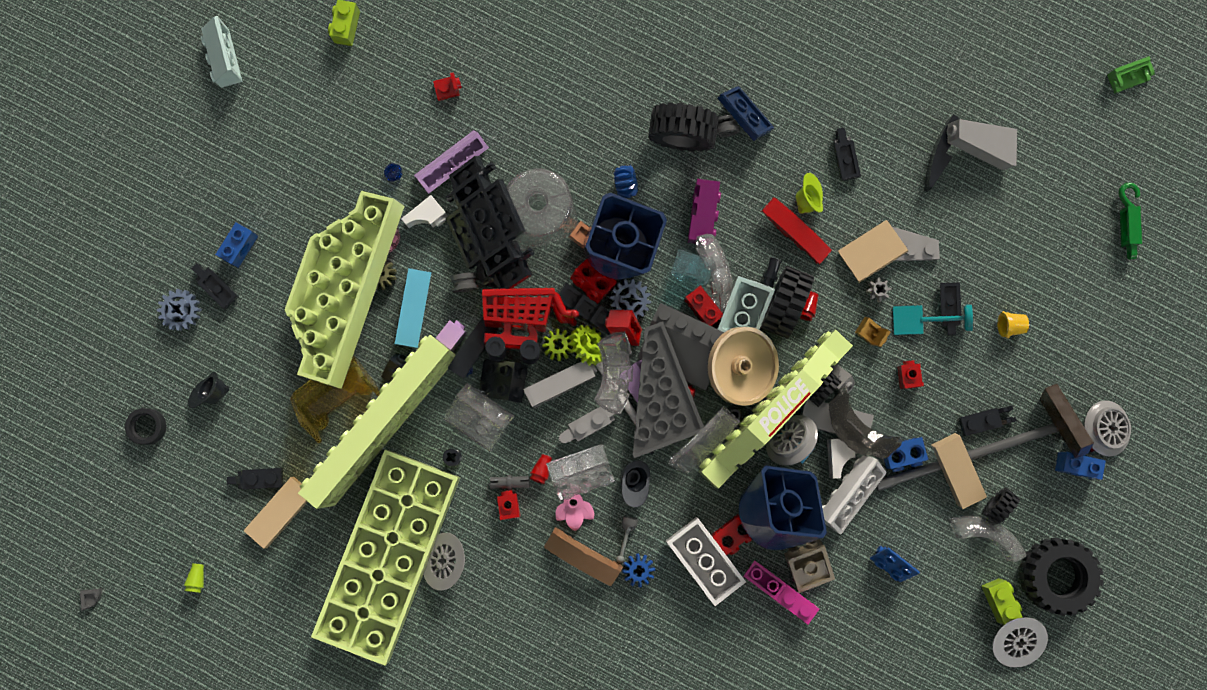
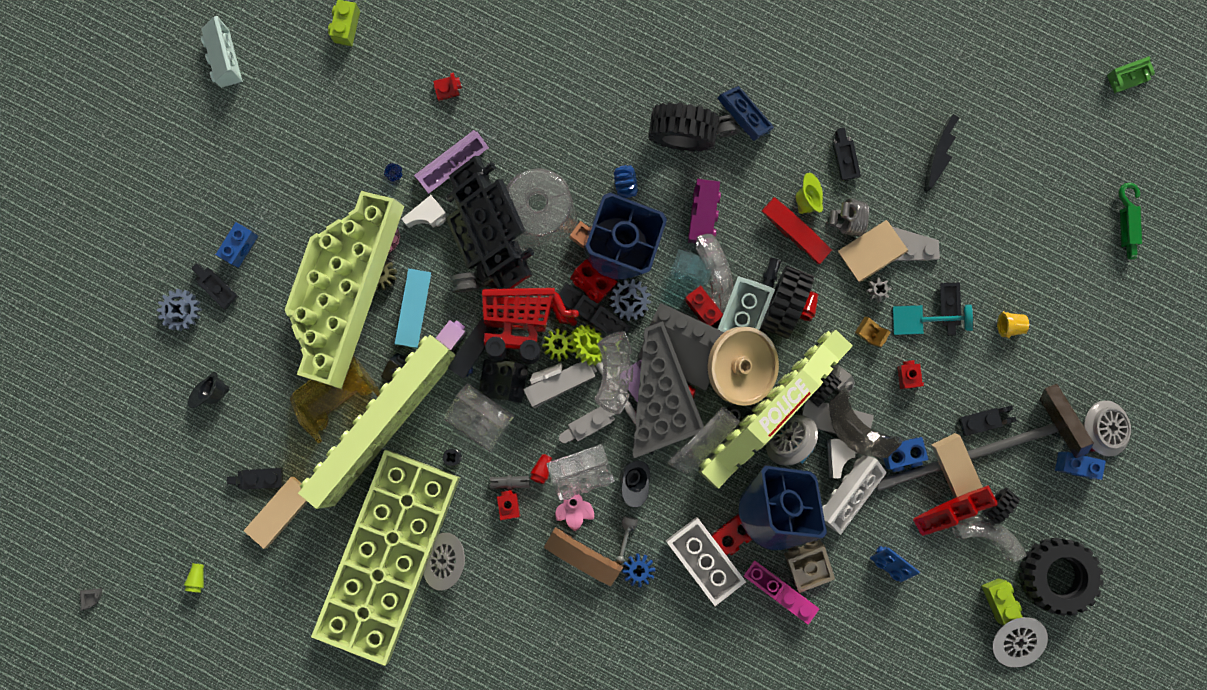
(131, 423): black tyre -> none
(546, 373): none -> white piece
(624, 321): red arch -> none
(855, 215): none -> flat silver piece
(955, 510): none -> red slope
(985, 141): light grey slope -> none

